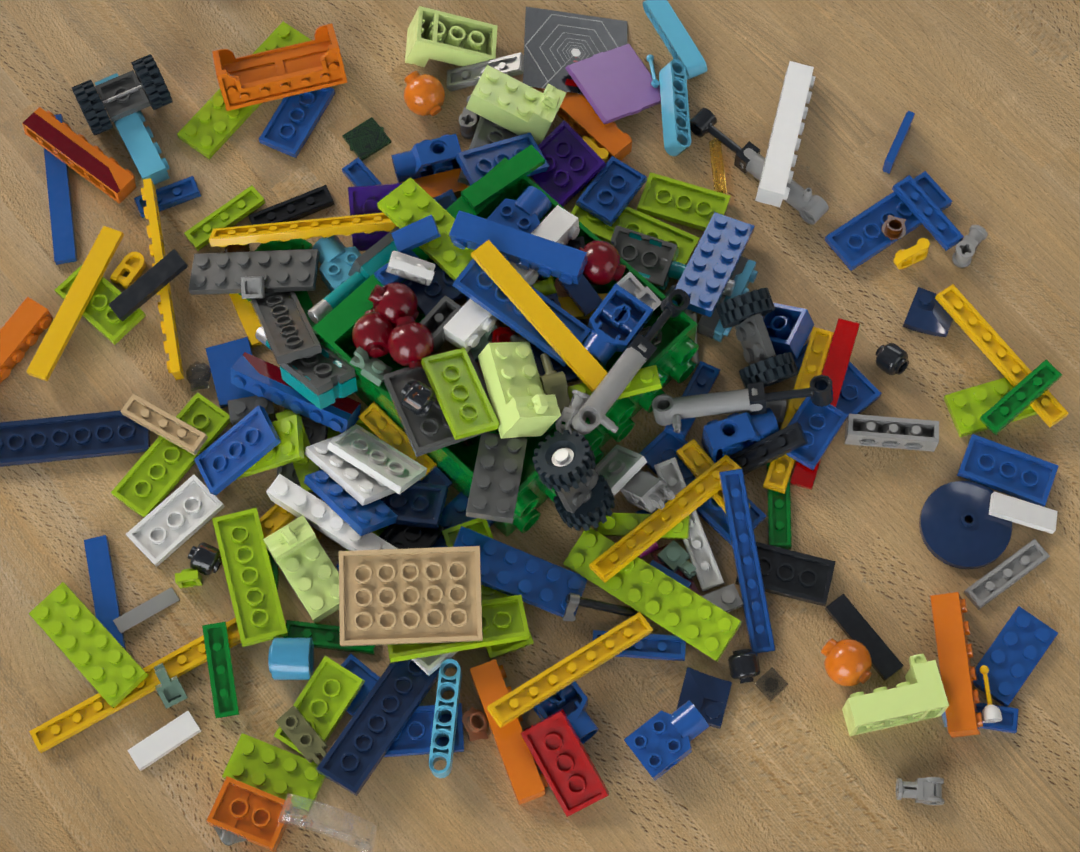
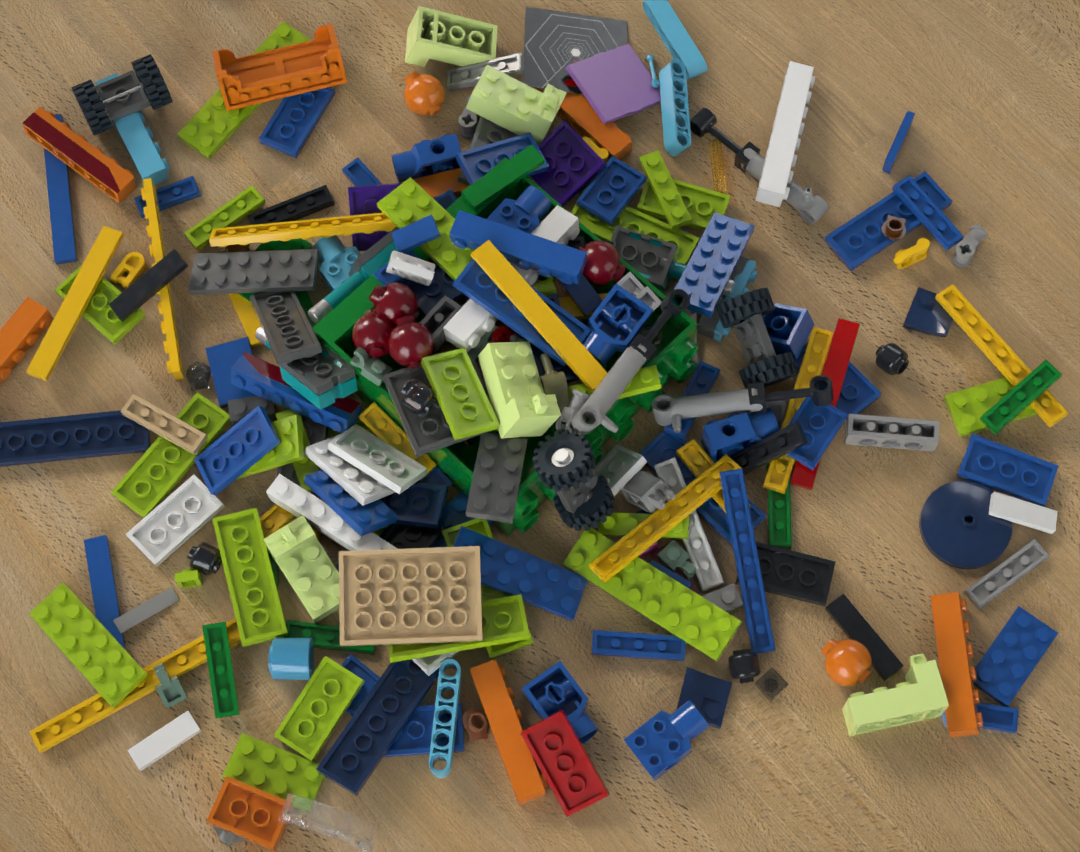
(252, 287): light grey tile -> none
(302, 735): olive hinge -> none
(366, 139): clear green piece -> none
(569, 669): yellow tile -> none
(574, 600): black piece -> none
(665, 190): none -> lime plate
(923, 790): light grey connector -> none
(990, 712): hinge -> none

